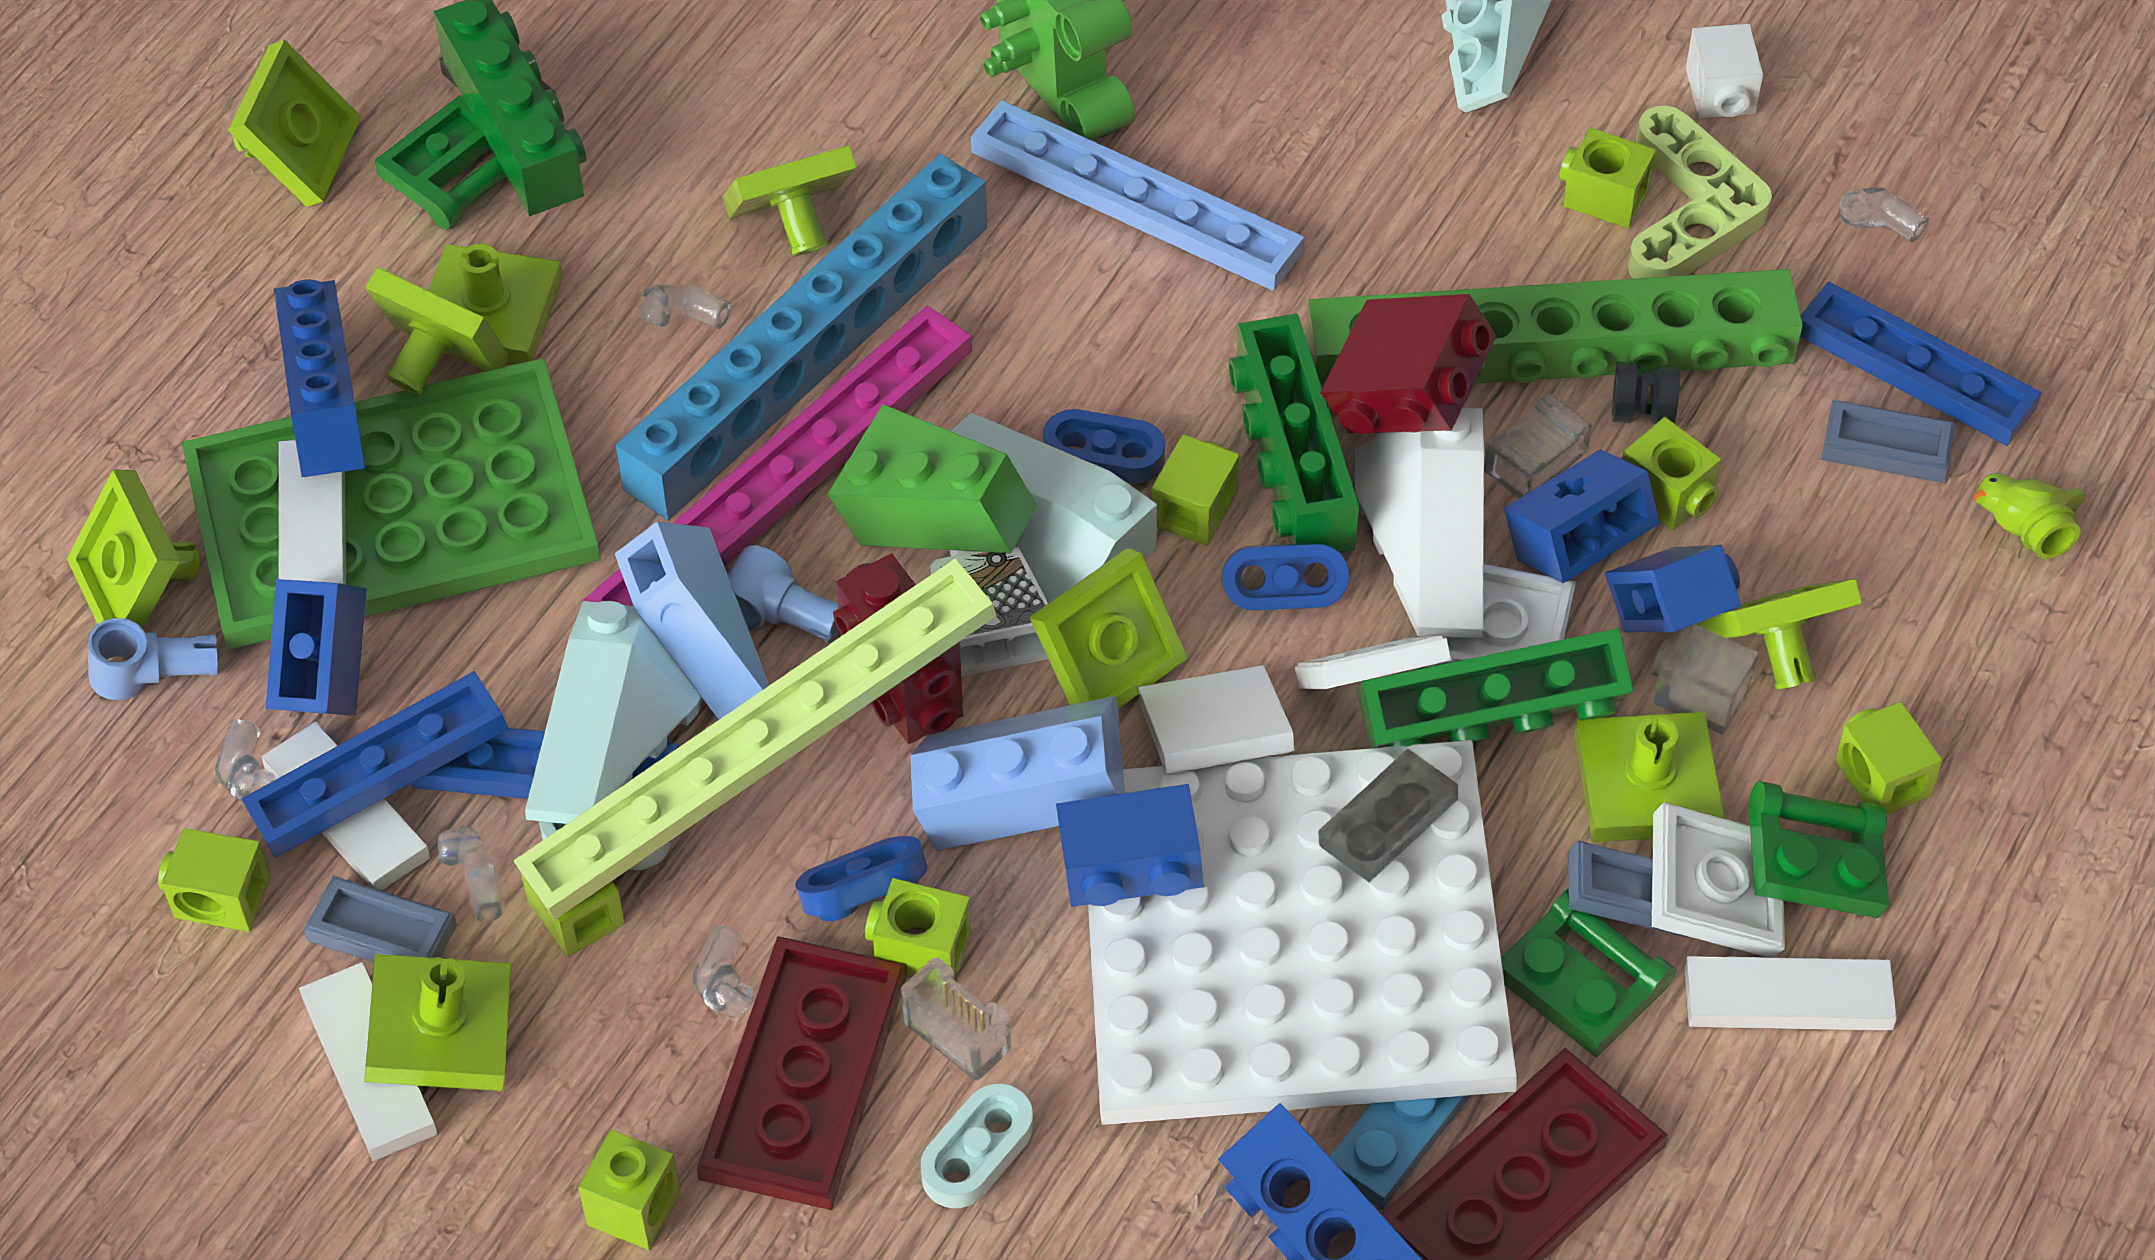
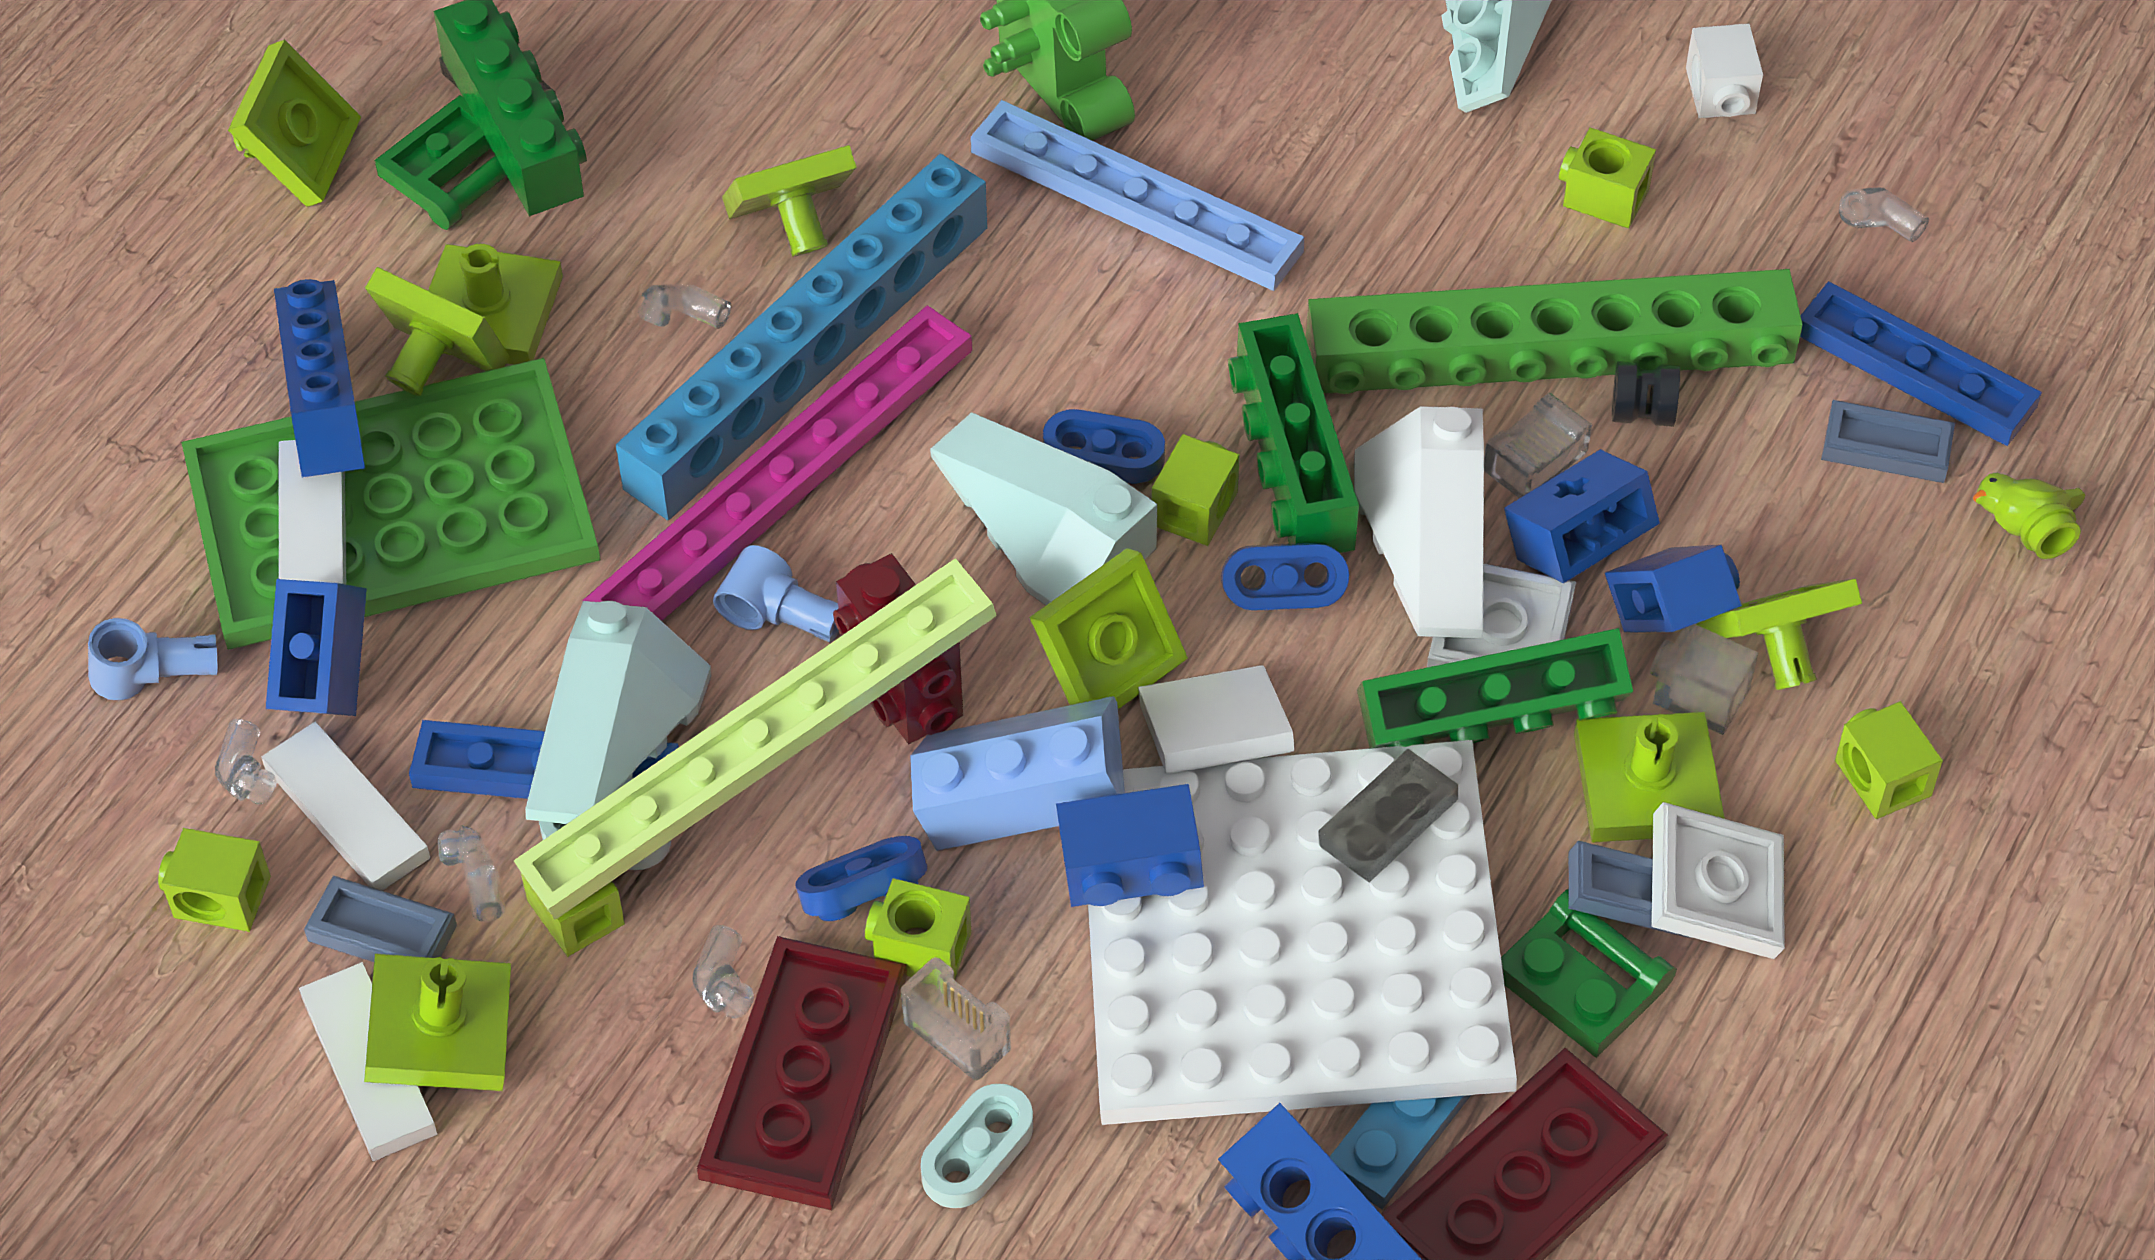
(126, 554): lime tile -> none
(375, 764): blue plate -> none
(629, 1189): lime brick -> none
(693, 611): light blue slope -> none
(930, 489): bright green wedge -> none
(1016, 596): white torso -> none
(1372, 662): white tile -> none
(1409, 364): dark red brick -> none
(1679, 472): lime brick -> none
(1710, 197): yellowish green beam -> none
(1790, 993): white tile -> none
(1815, 867): green plate -> none

